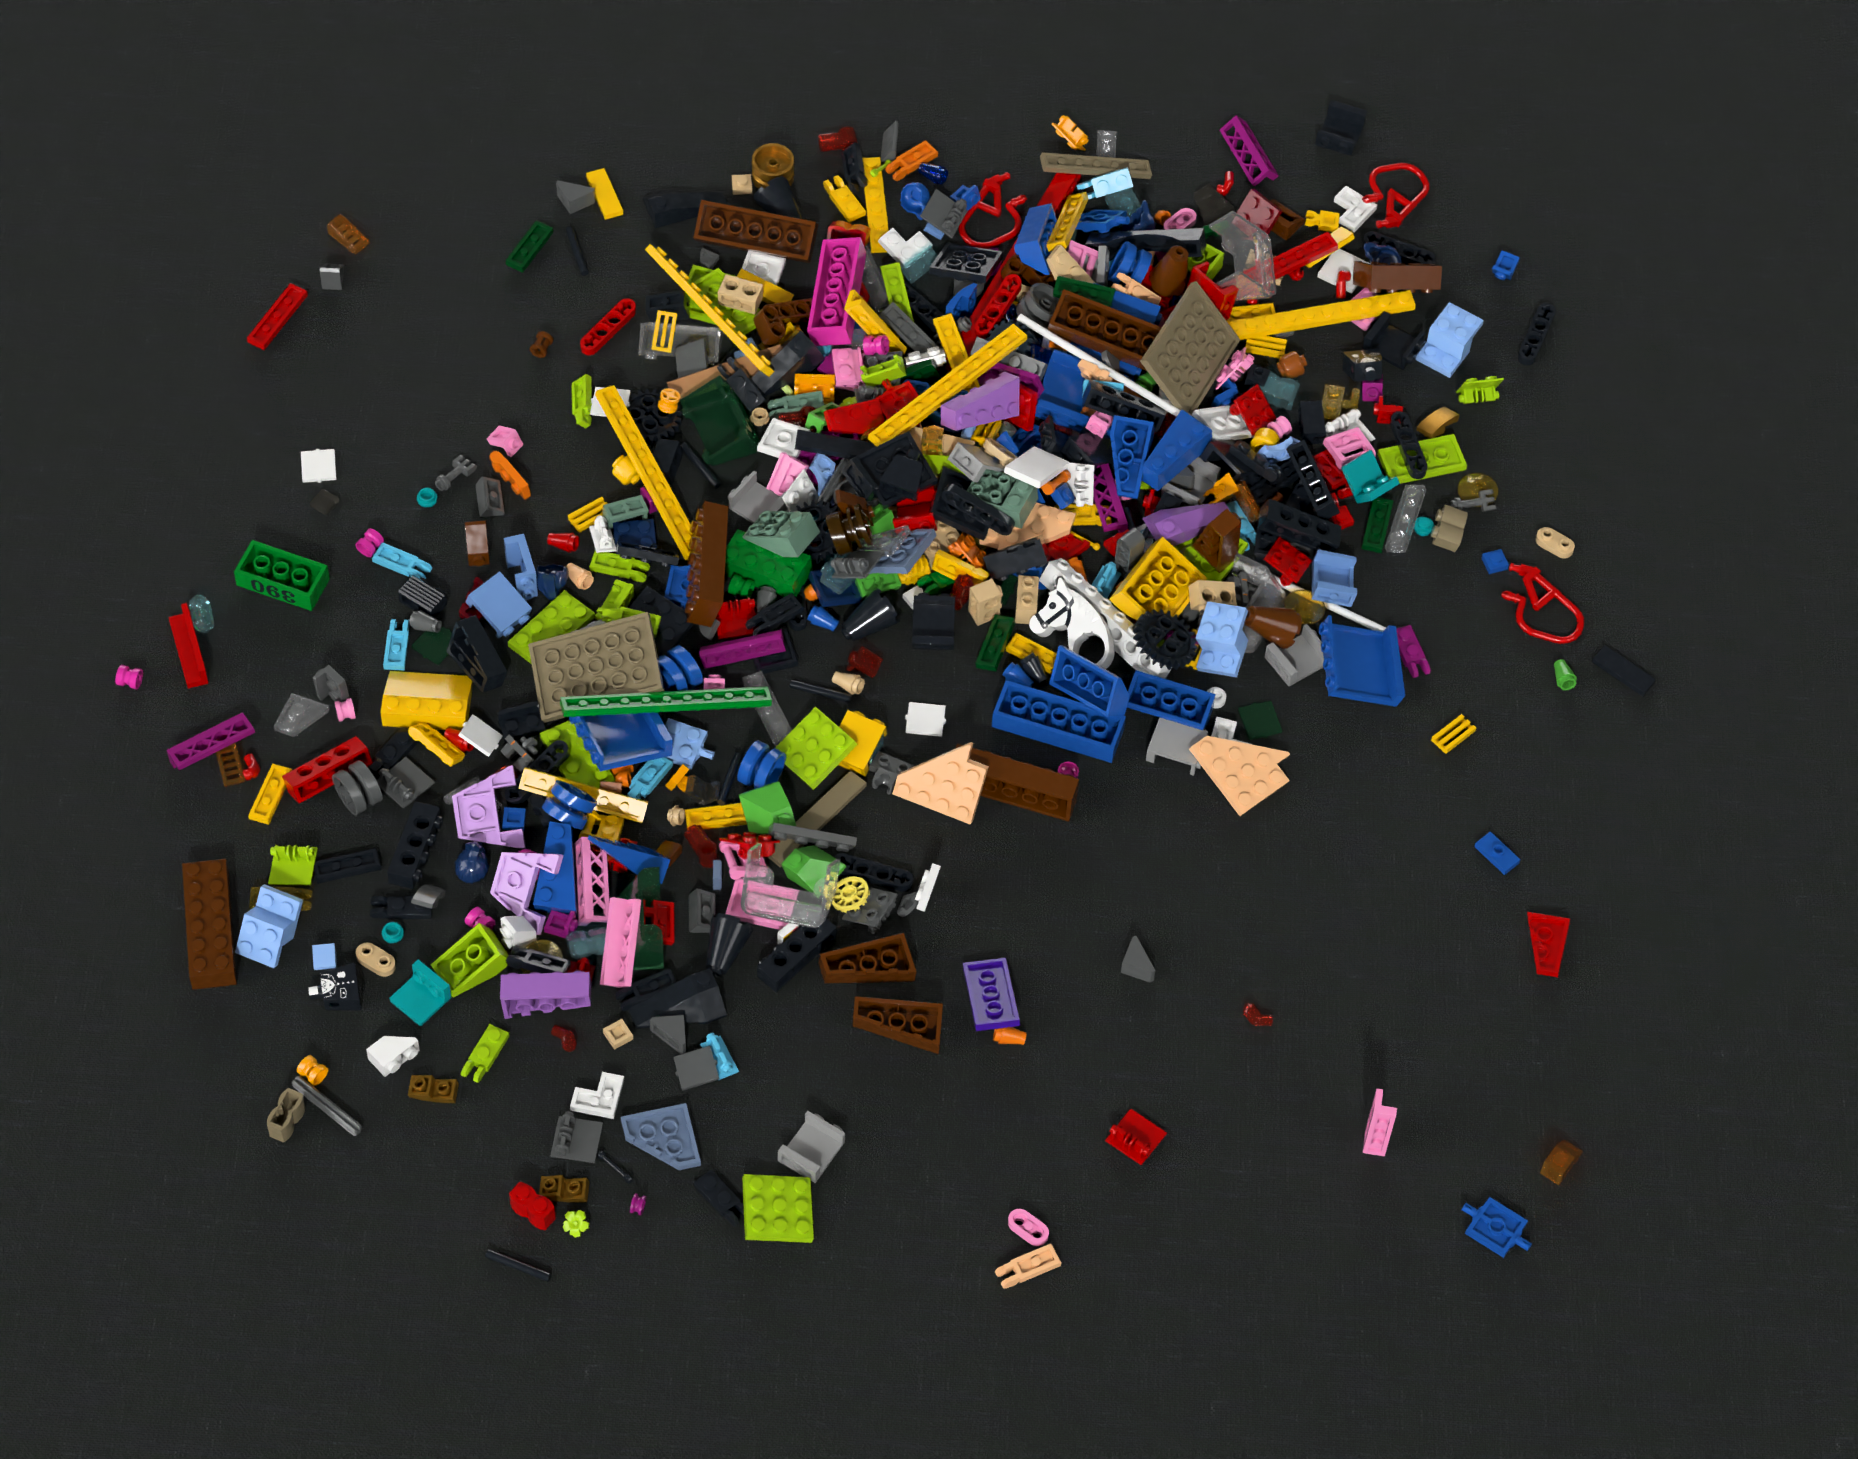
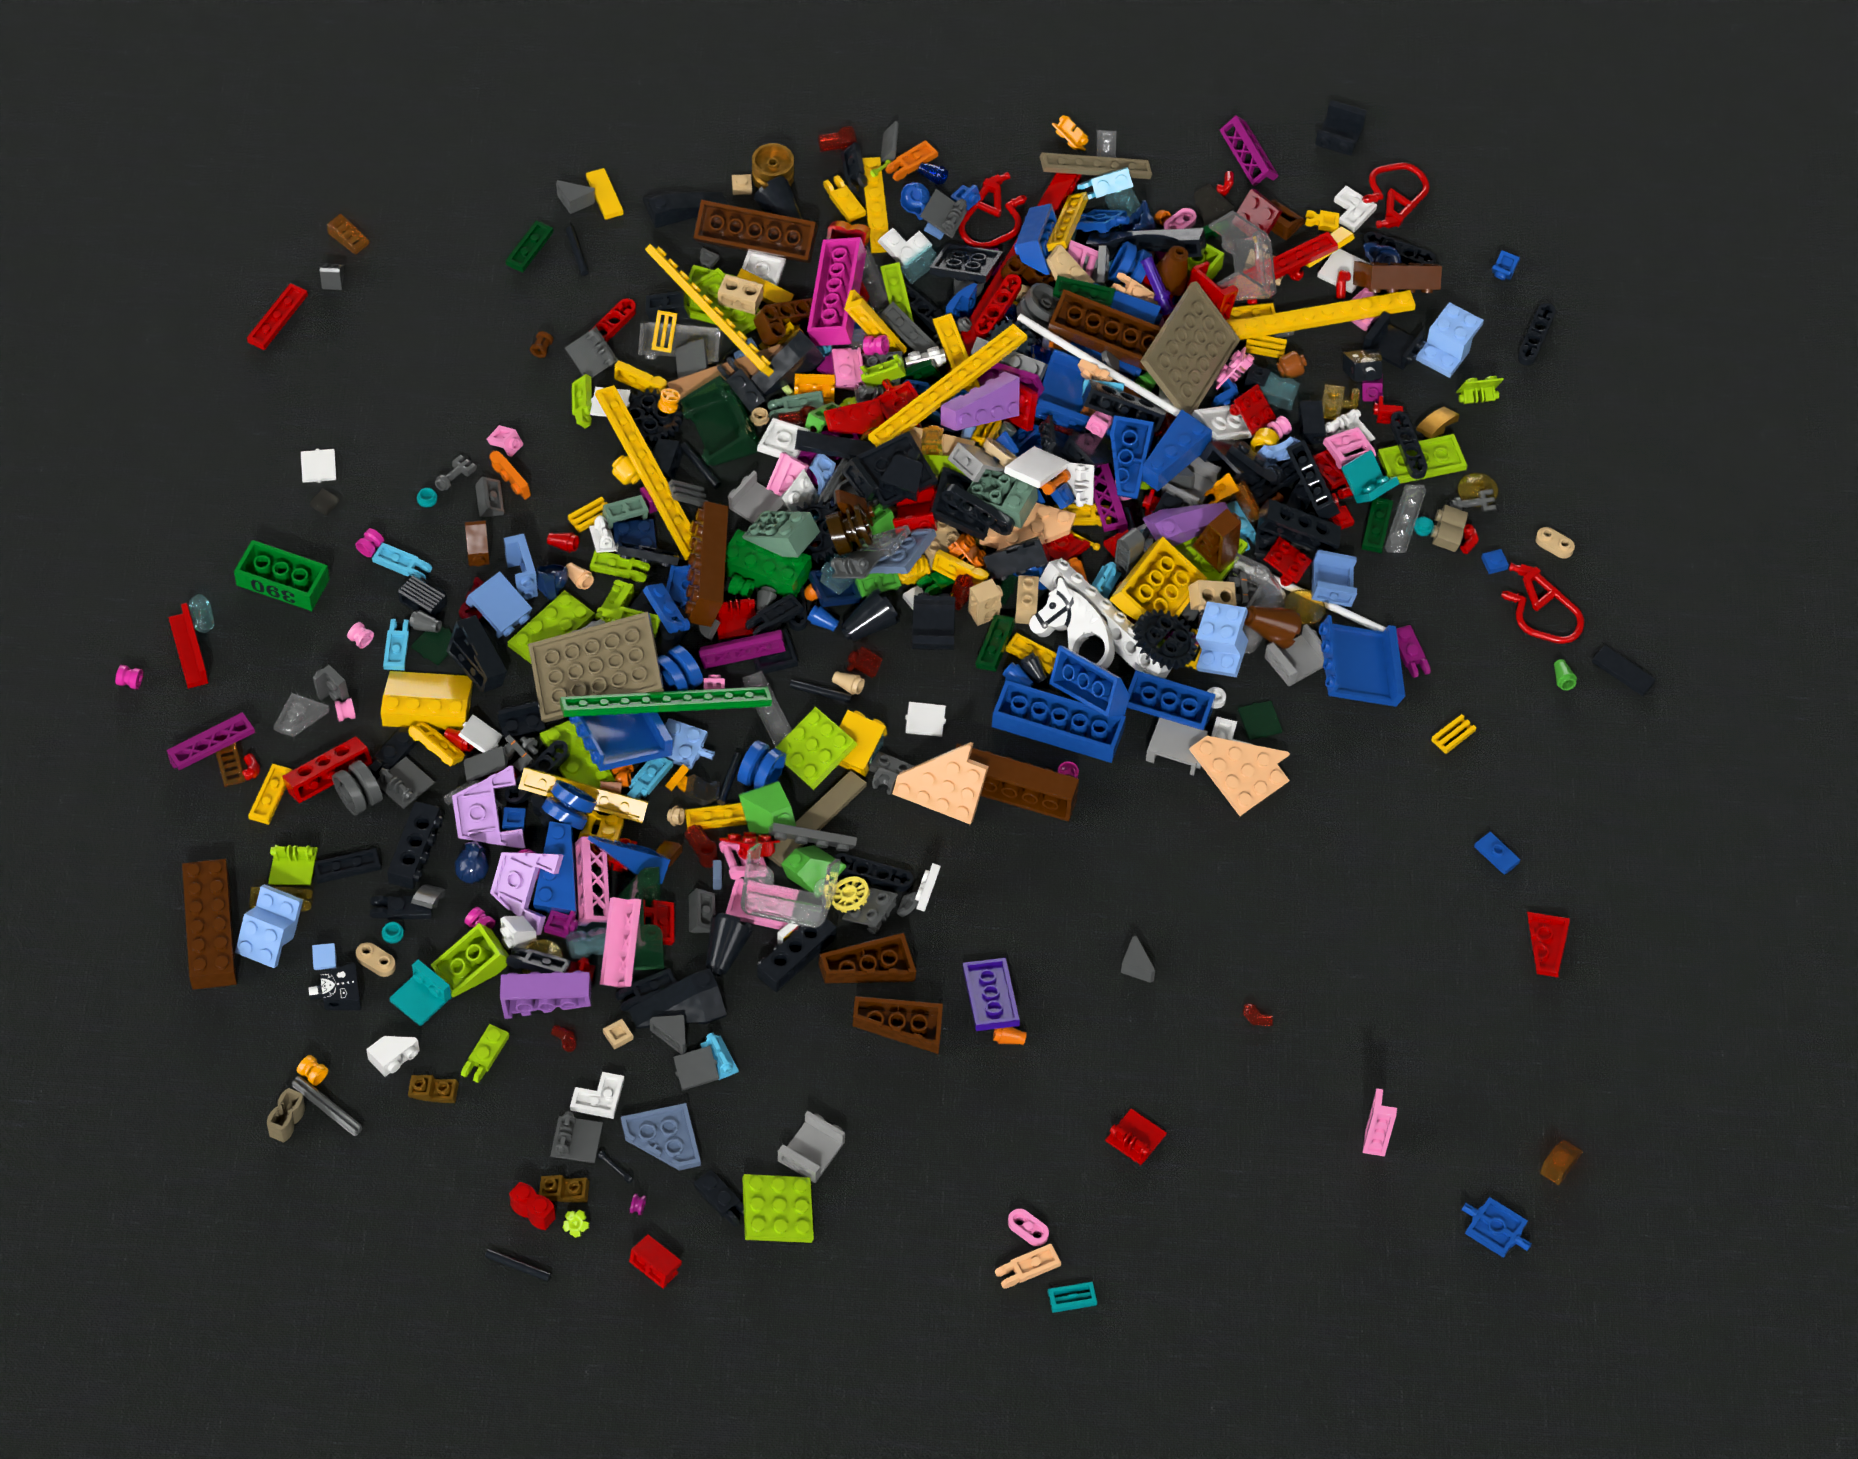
(360, 635): none -> bright pink wheel
(485, 763): none -> dark grey slope
(591, 353): none -> dark grey hinge
(638, 379): none -> yellow hinge
(655, 1261): none -> red hinge
(666, 608): none -> blue plate
(687, 493): none -> dark grey tile
(1072, 1297): none -> teal tile
(1162, 295): none -> dark purple pin
(1471, 538): none -> red arm

